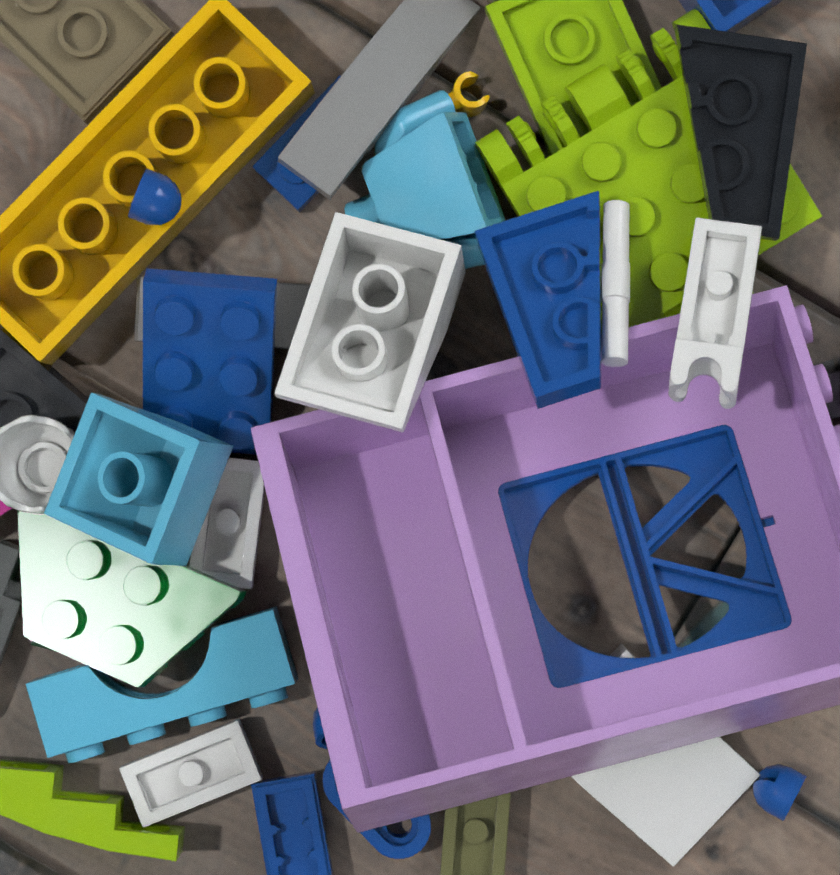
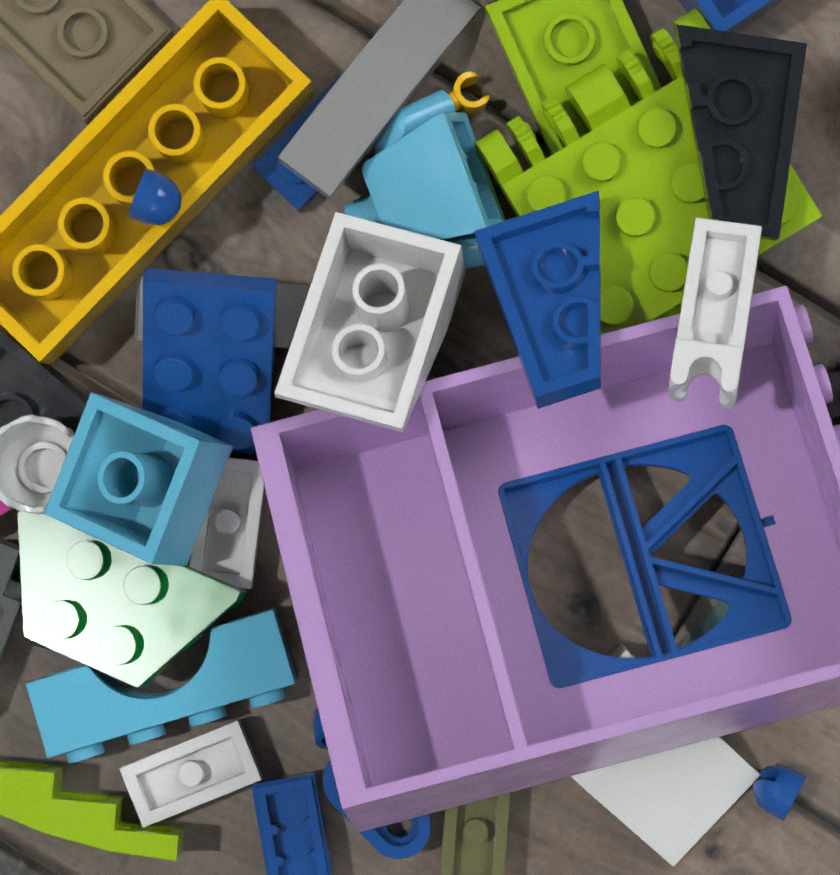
(615, 283): white piece -> none

